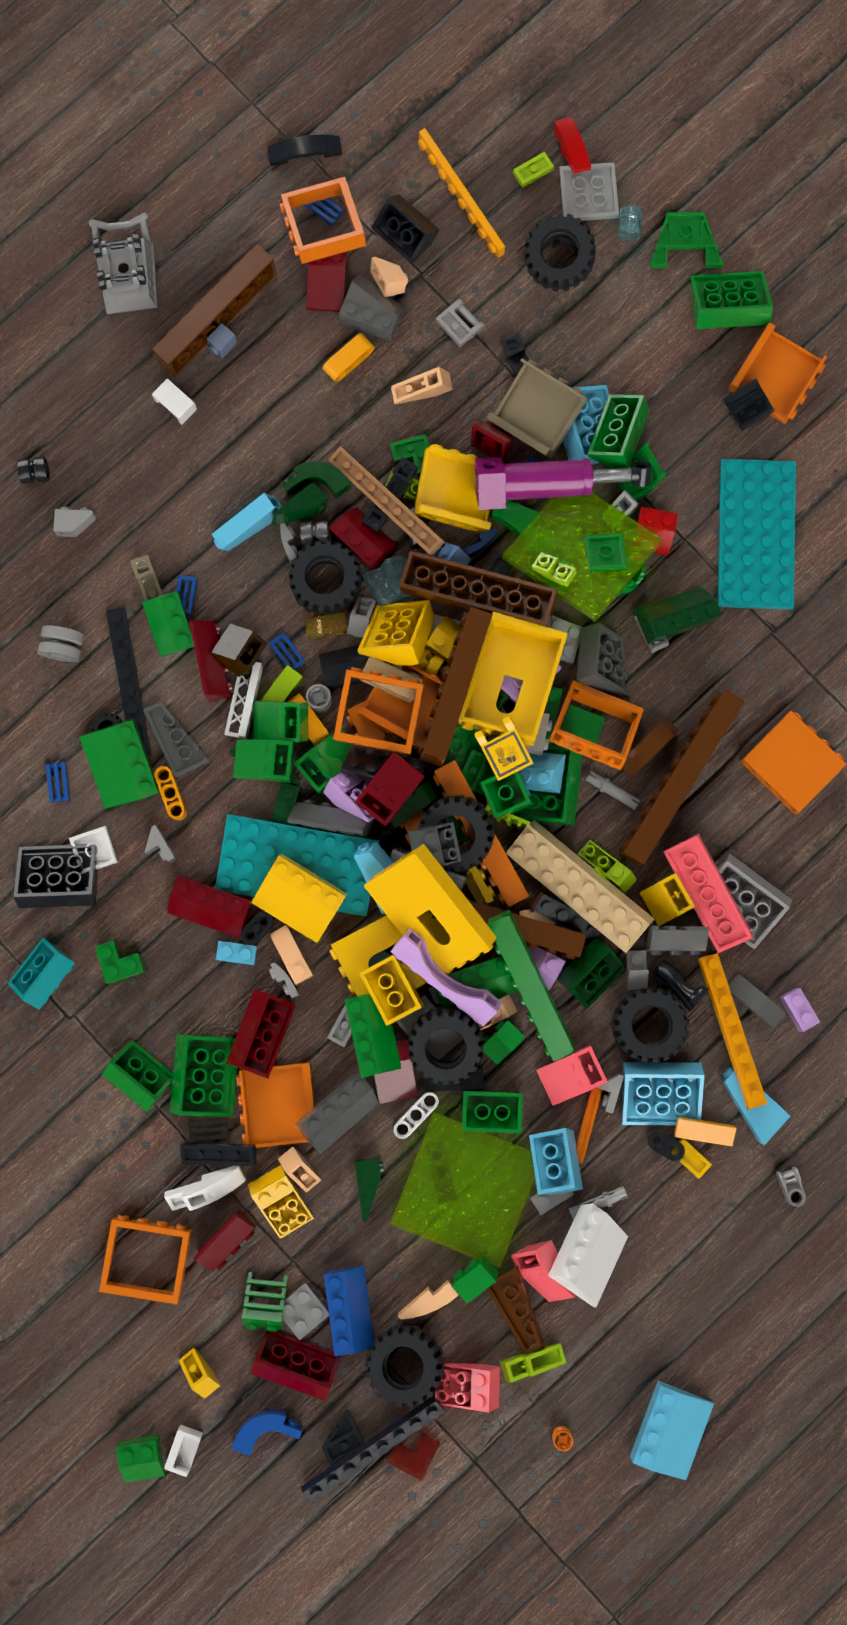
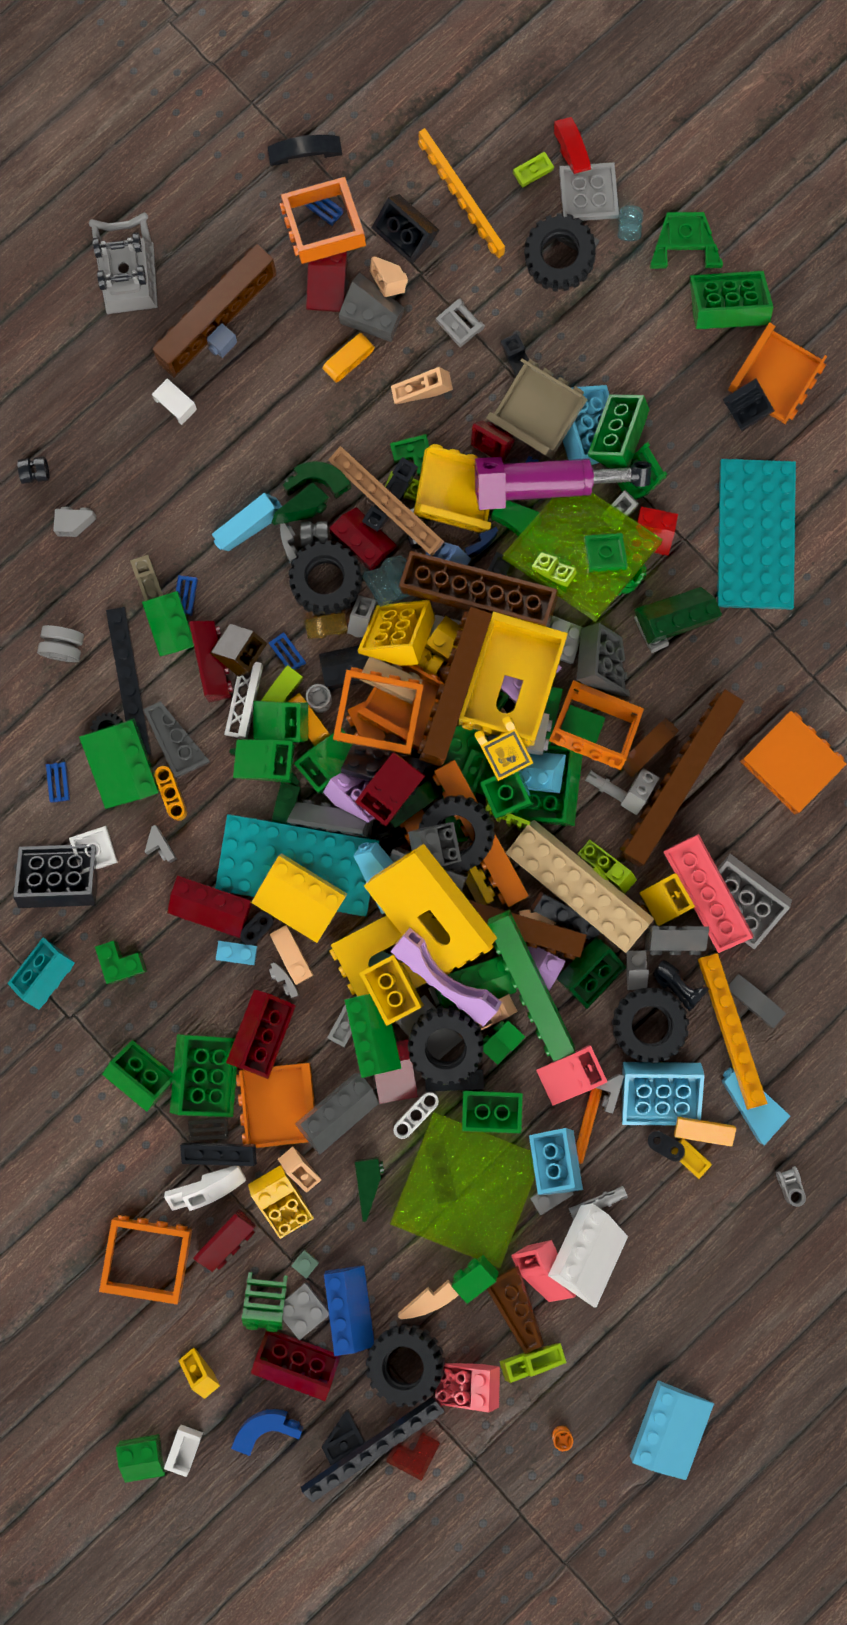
(305, 1263): none -> sand green plate
(639, 791): none -> light grey brick
(799, 1009): lavender brick -> none

